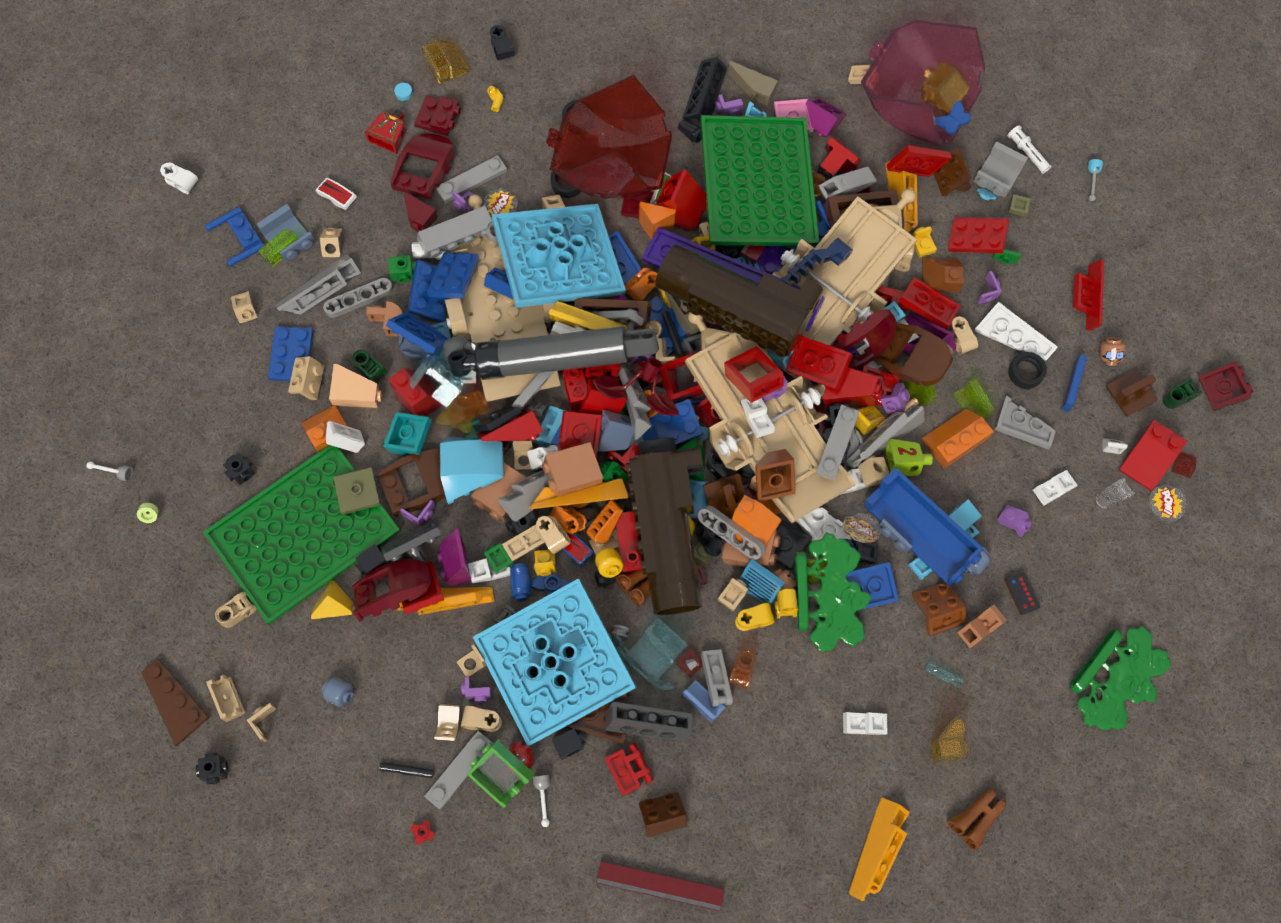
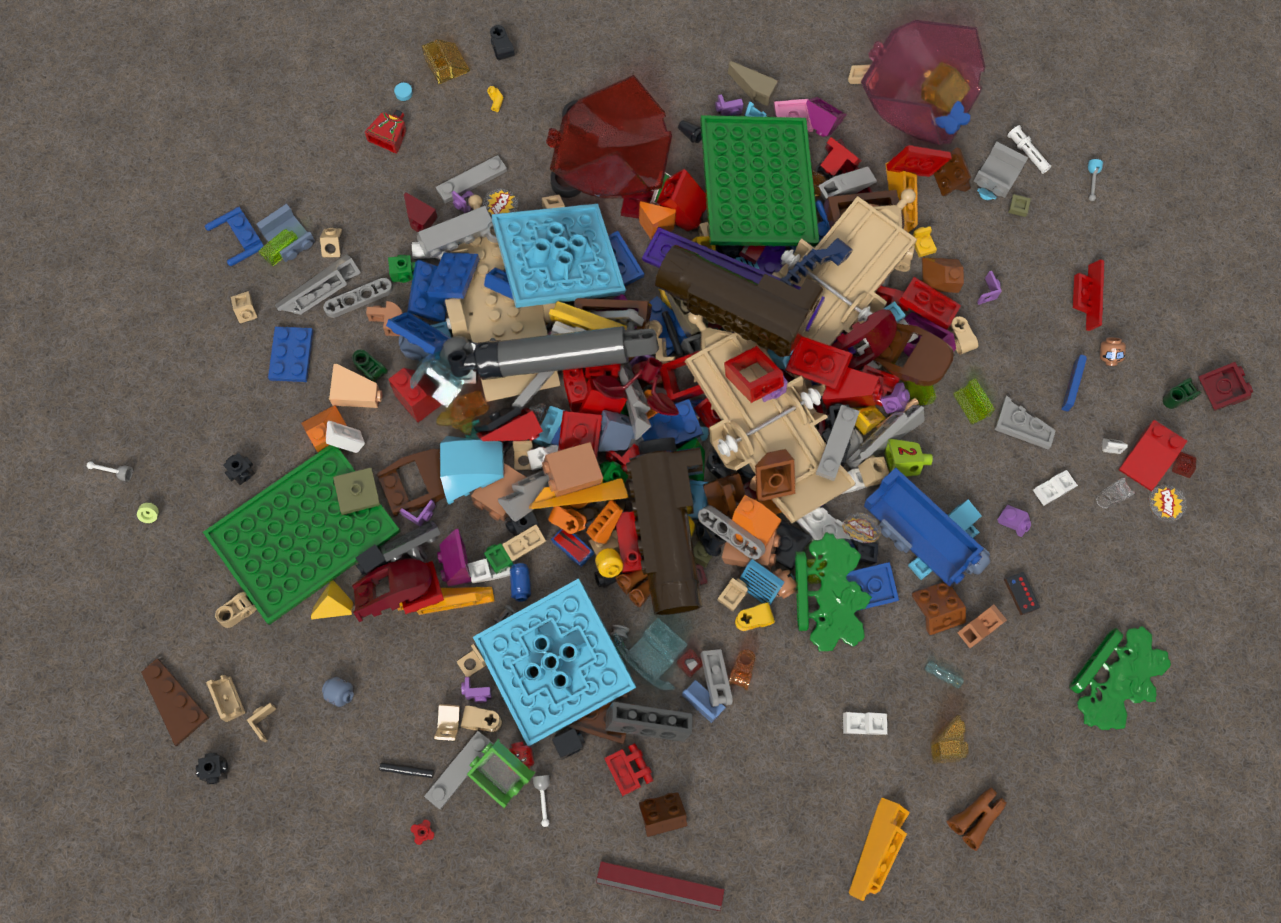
(178, 177): white piece -> none
(306, 377): tan bracket -> none
(336, 193): slope -> none
(407, 434): teal plate -> none
(428, 147): dark red slope -> none
(438, 114): dark red plate -> none
(545, 563): yellow bracket -> none
(548, 583): blue animal -> none
(554, 535): tan piece -> none
(640, 285): orange piece -> none
(708, 89): black fence -> none
(757, 417): white slope -> none
(786, 603): yellow piece -> none
(957, 437): orange slope -> none
(978, 235): red plate -> none
(1007, 257): green bracket -> none
(1013, 332): white wing -> none
(1024, 383): black tyre -> none
(1132, 392): reddish brown bracket -> none

